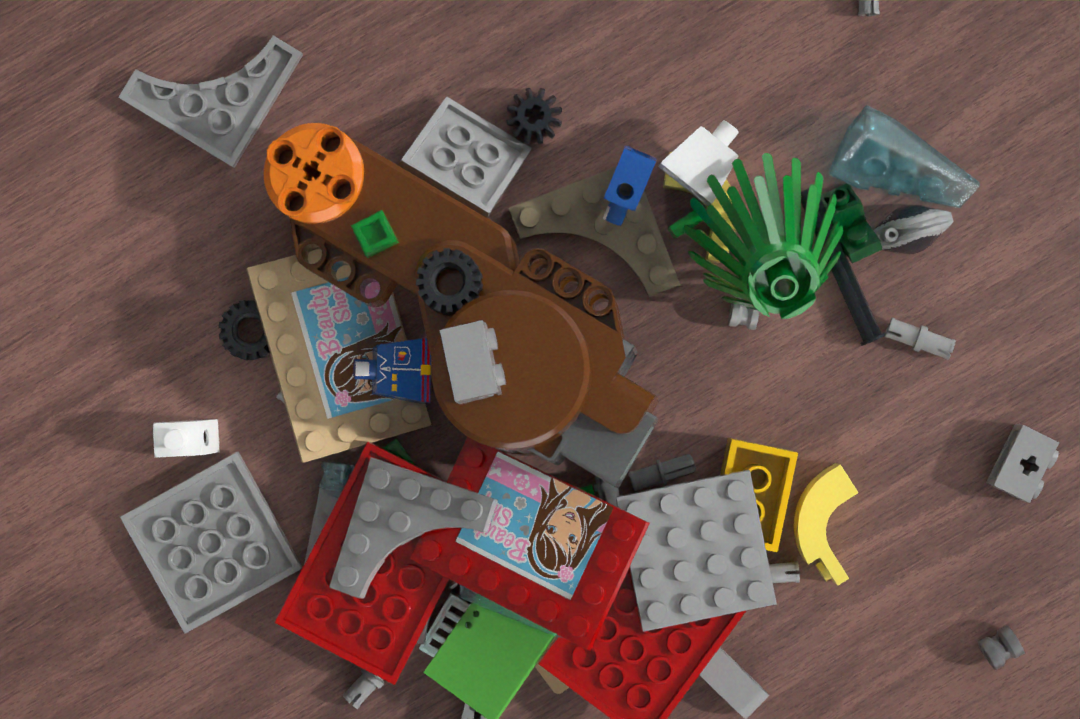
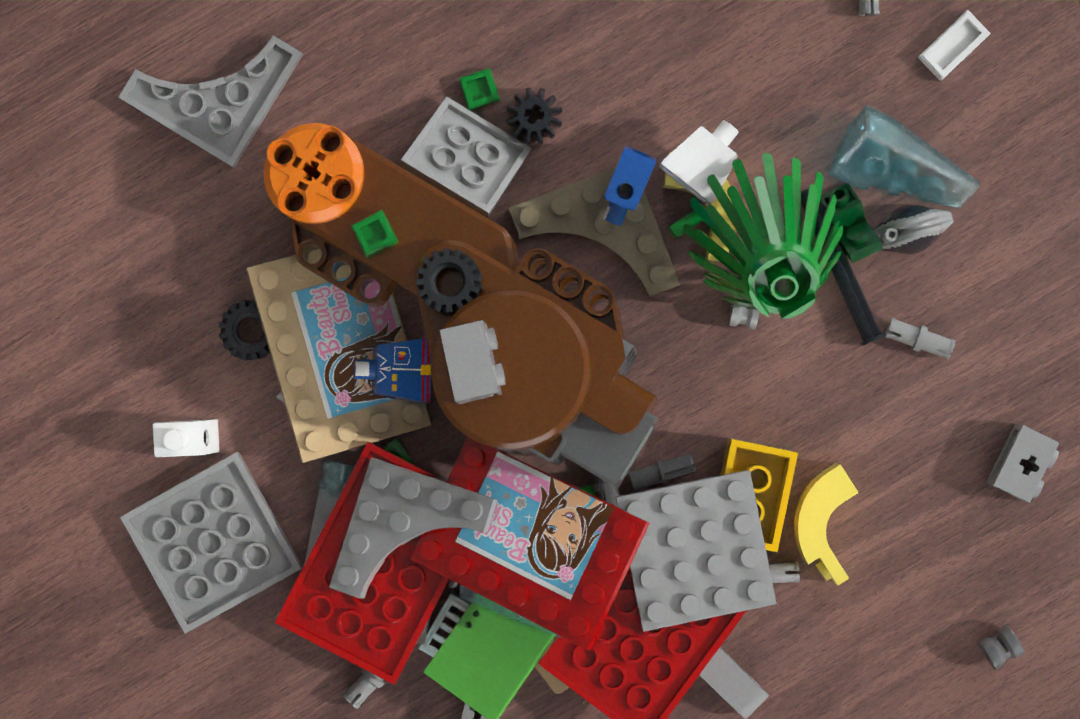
(479, 89): none -> green tile
(954, 45): none -> white tile

